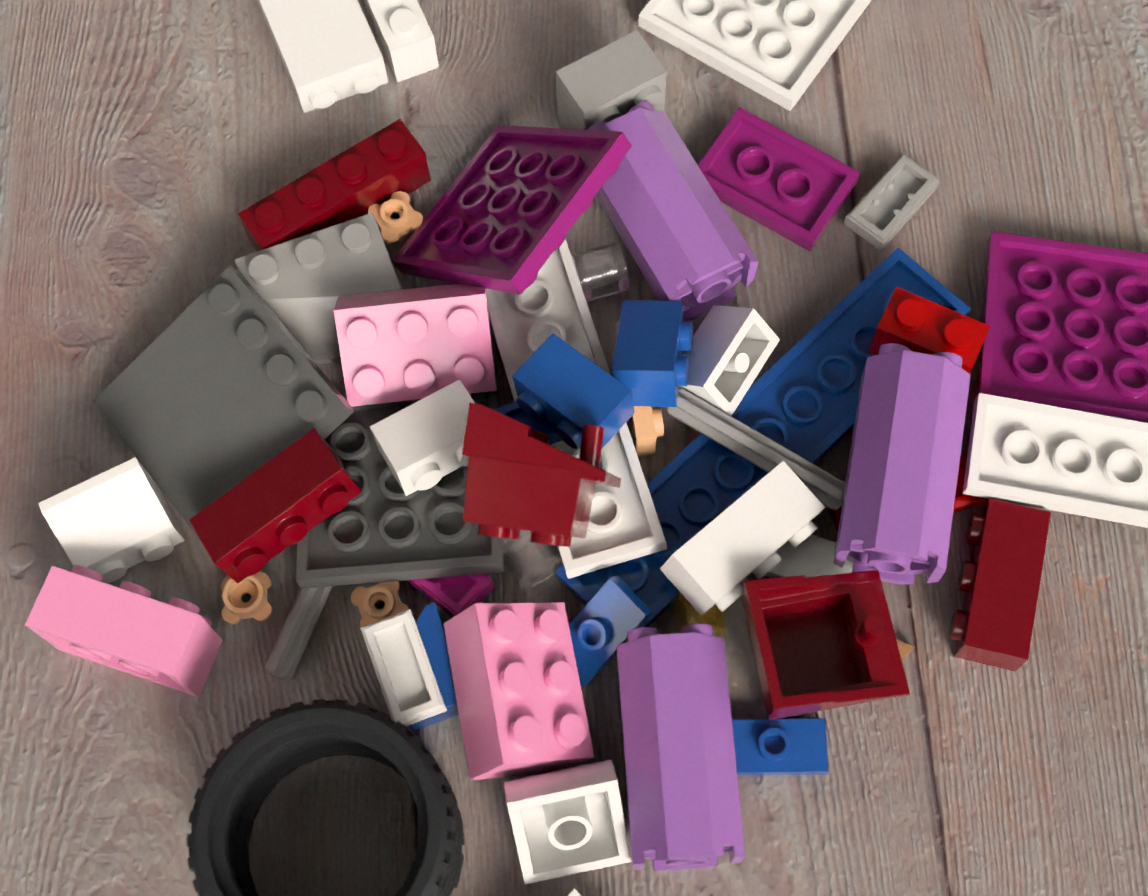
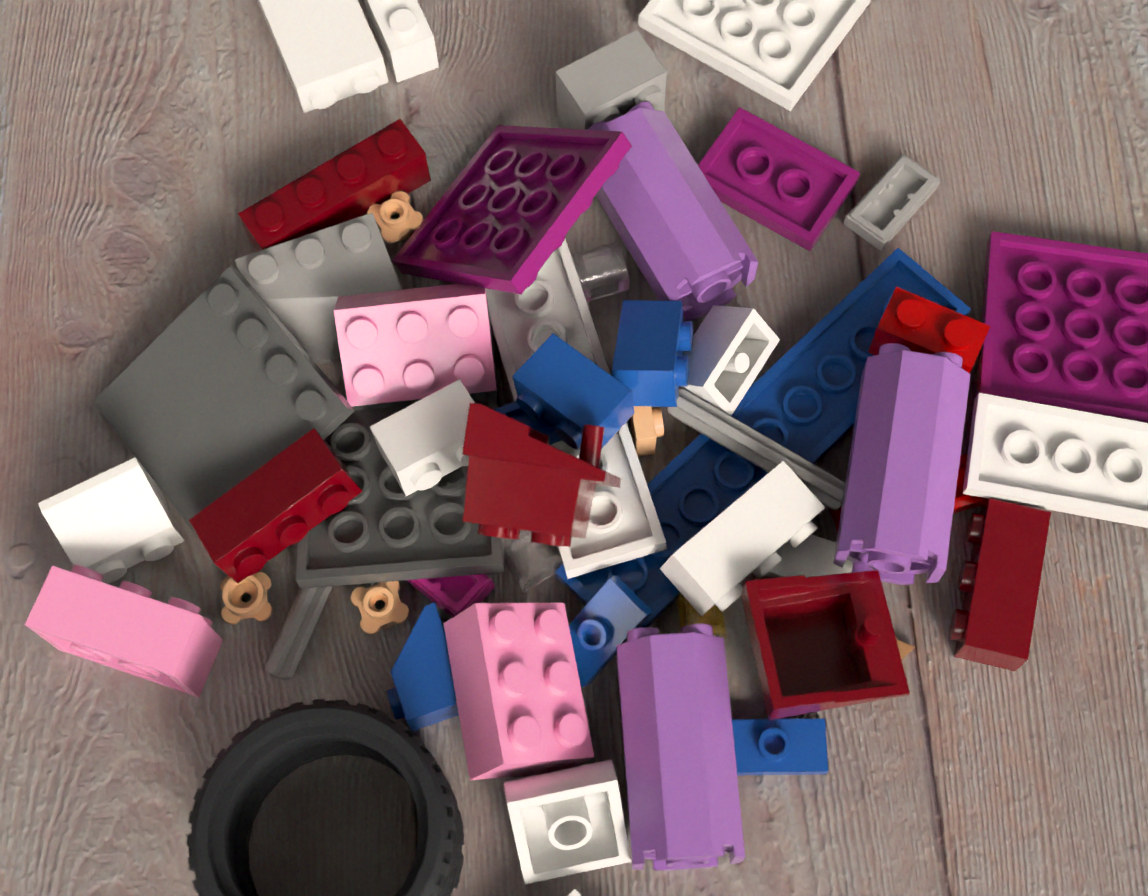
(403, 669): white tile -> none

